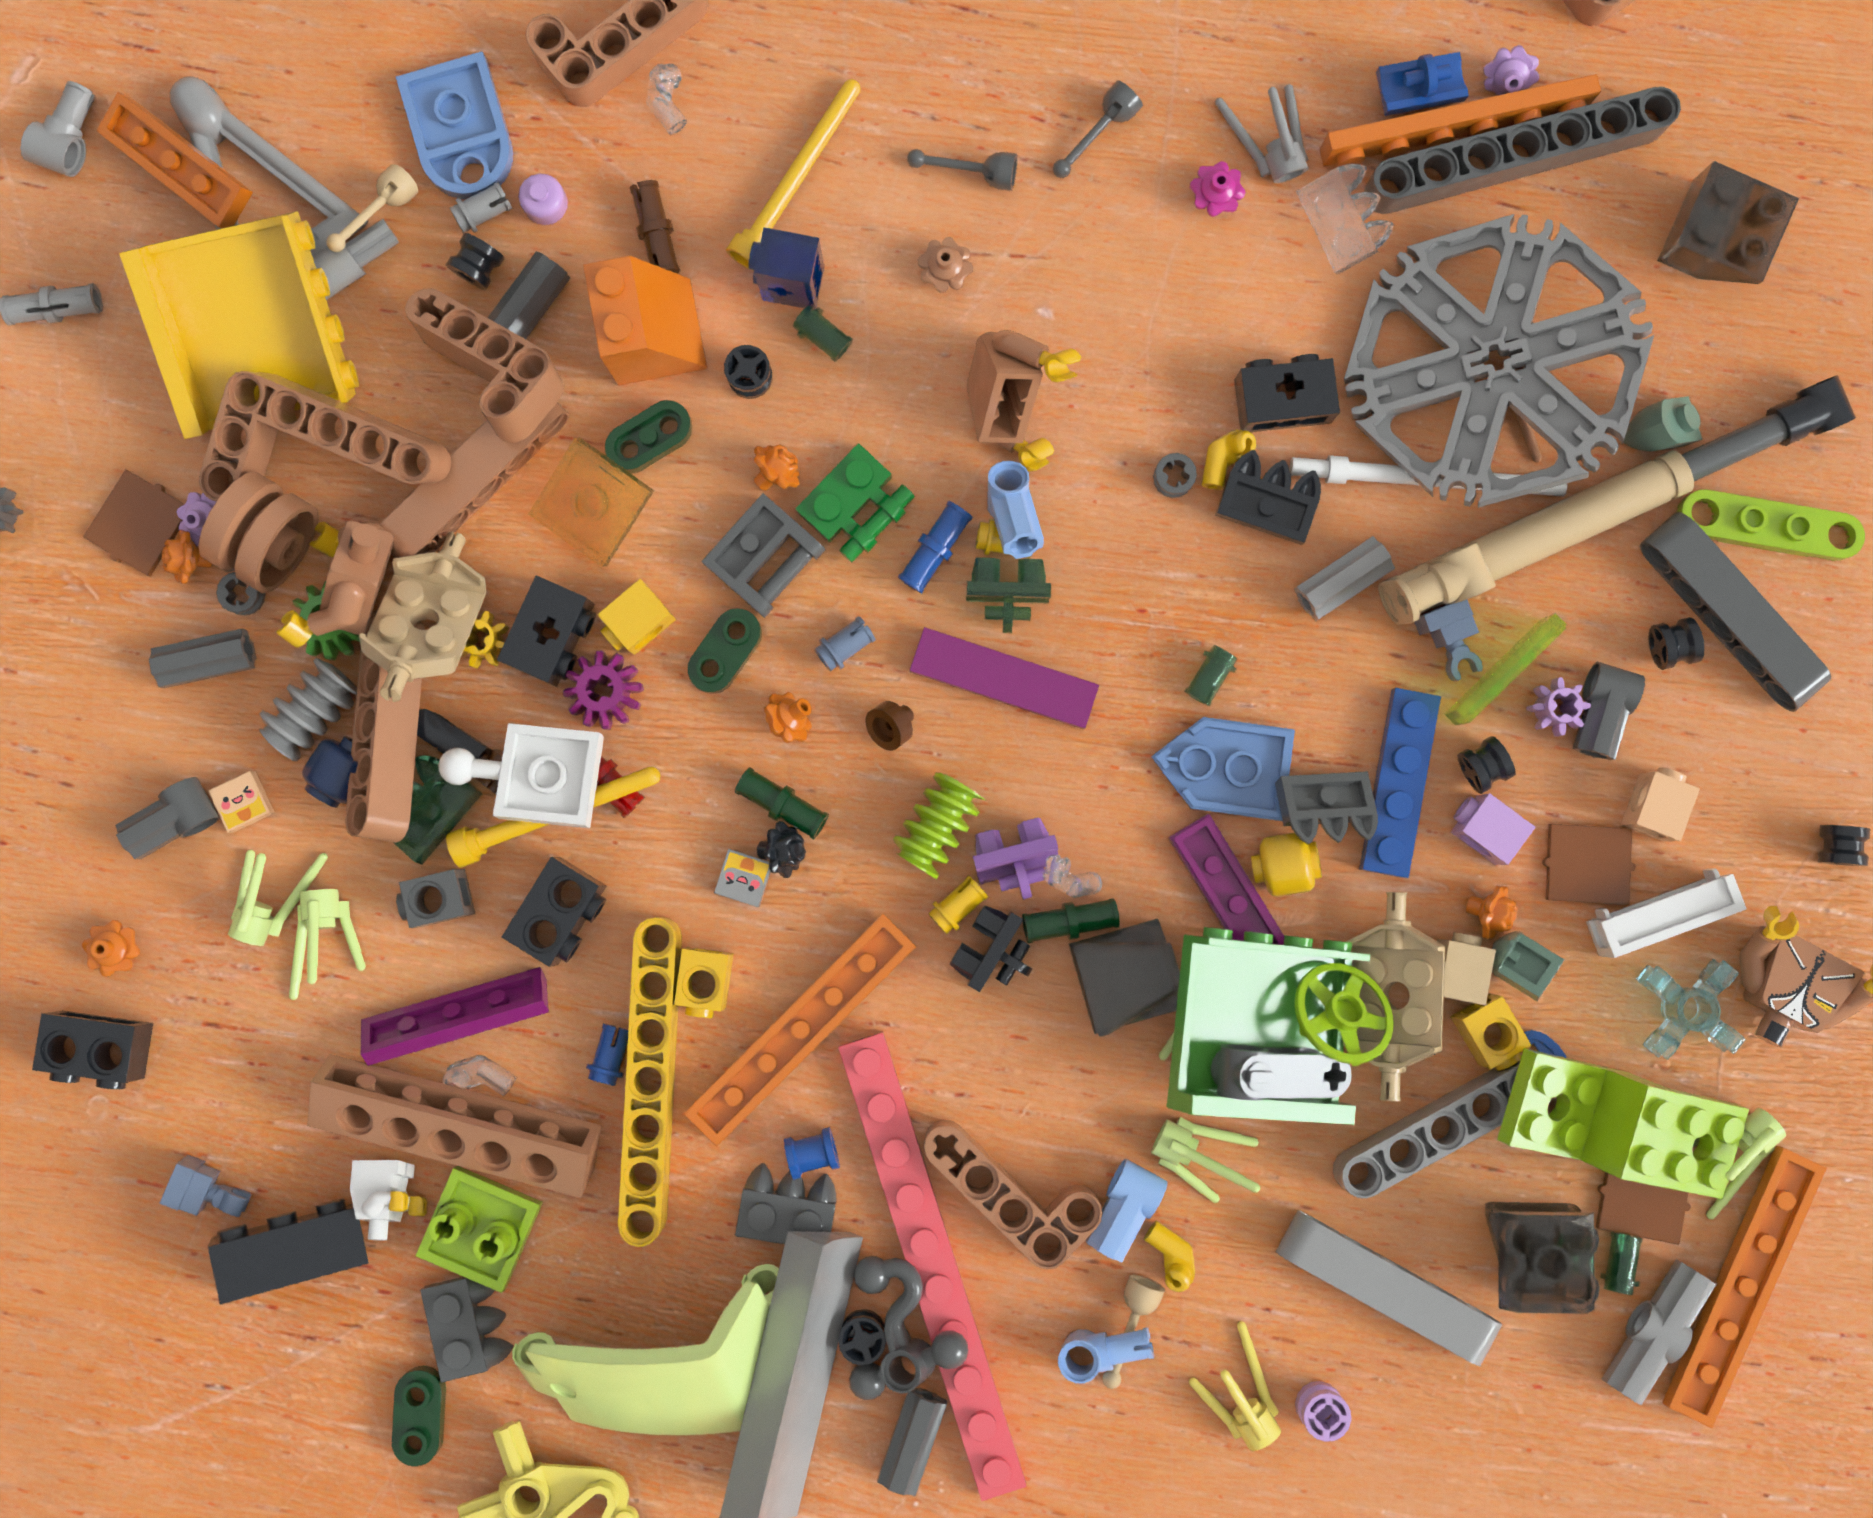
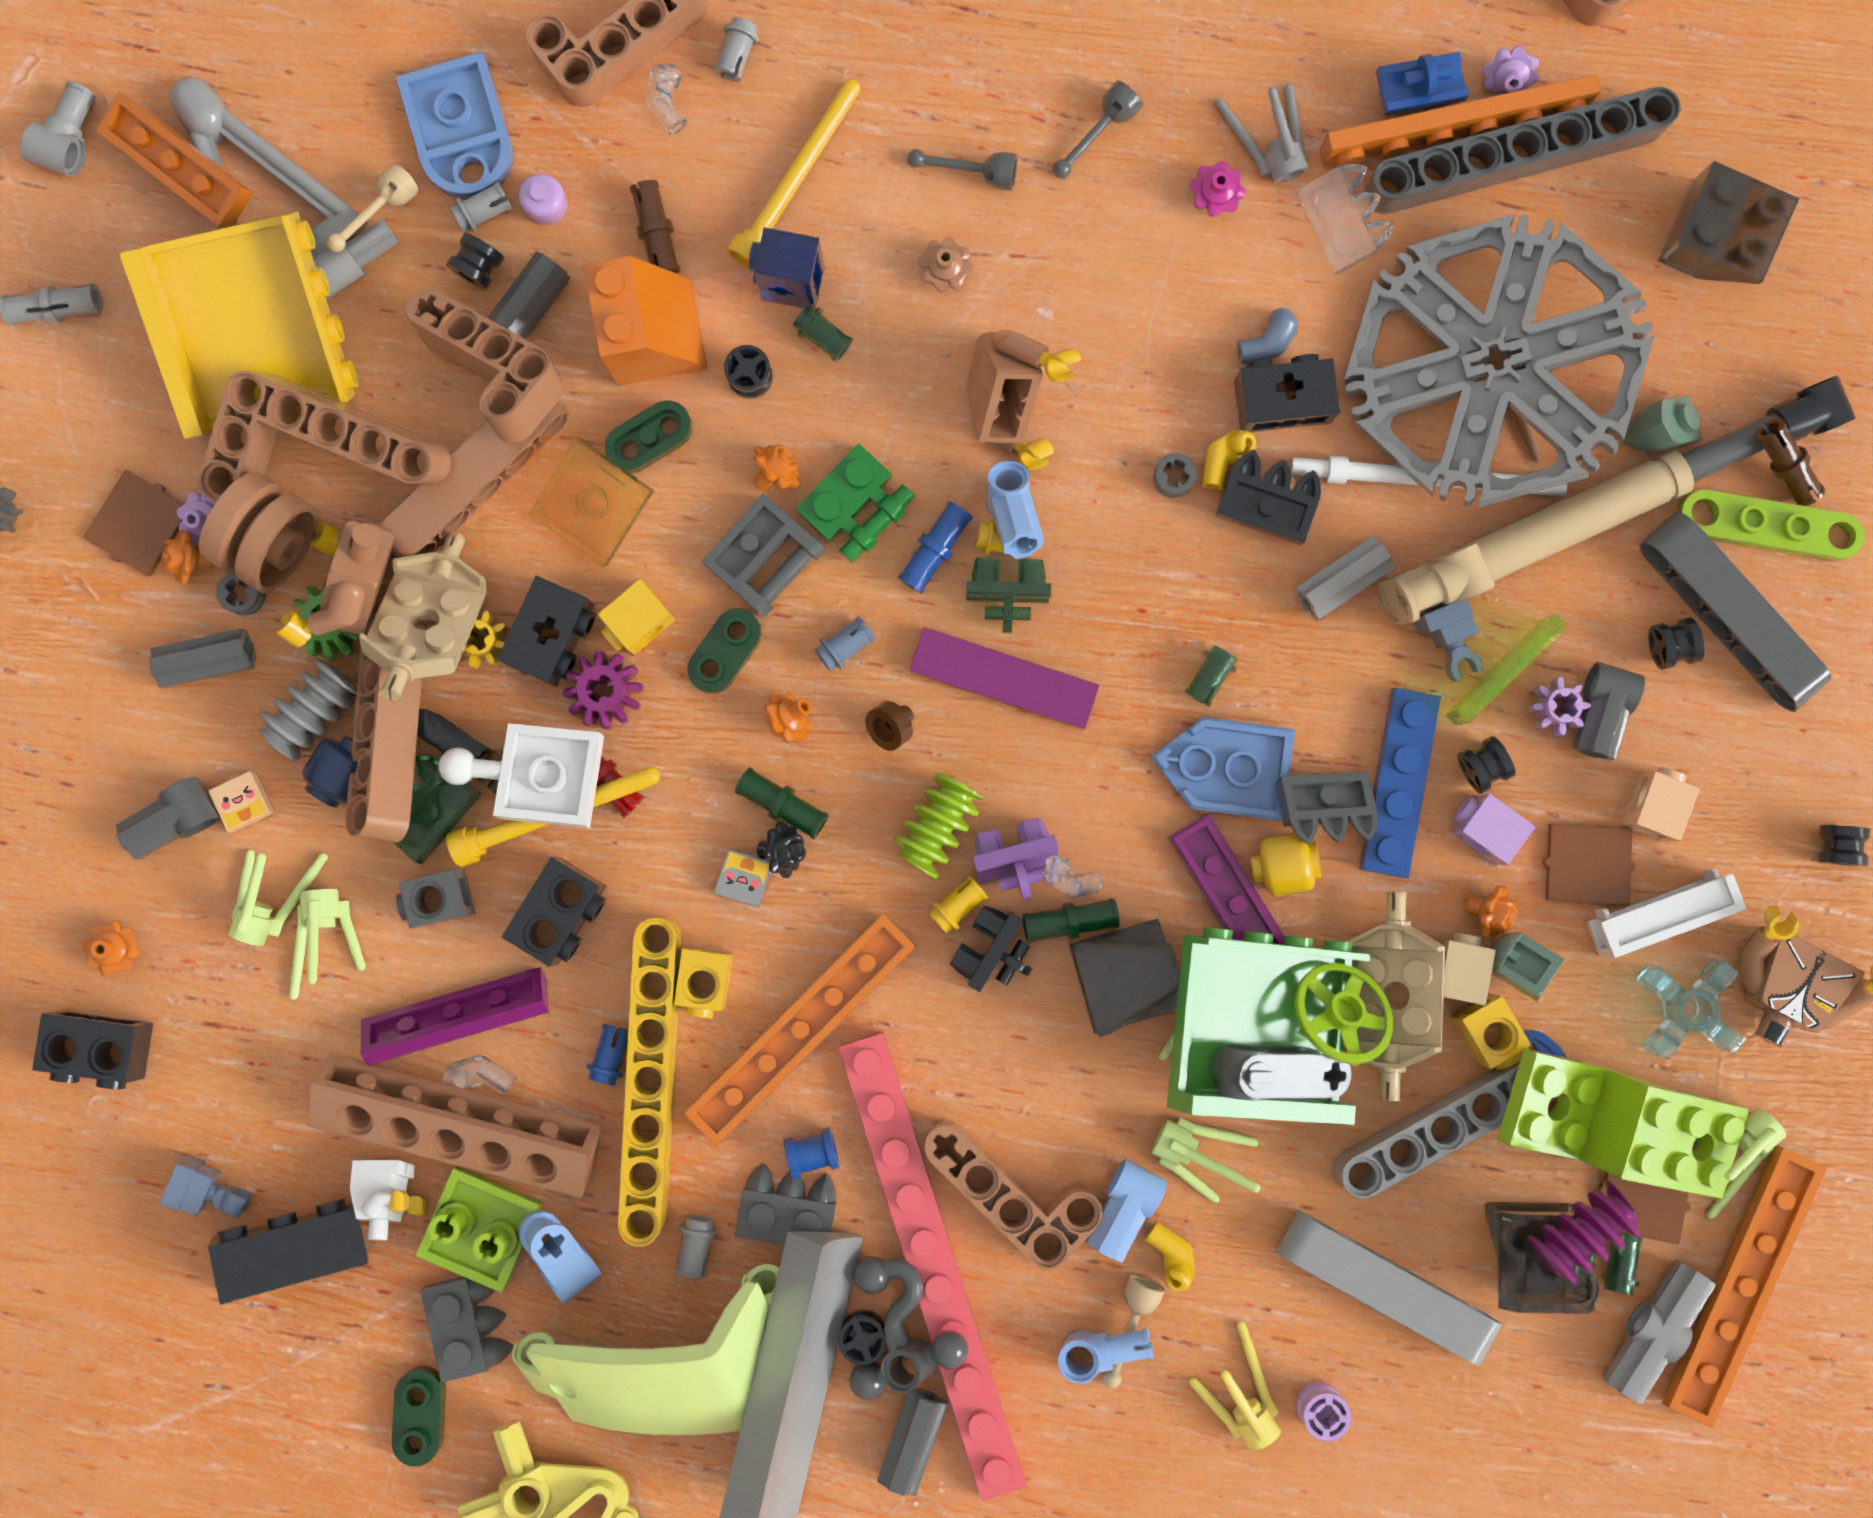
(560, 1258): none -> light blue piece
(695, 1246): none -> light grey pin
(736, 48): none -> light grey pin
(1274, 341): none -> sand blue arm
(1587, 1233): none -> magenta piece
(1790, 462): none -> reddish brown pin

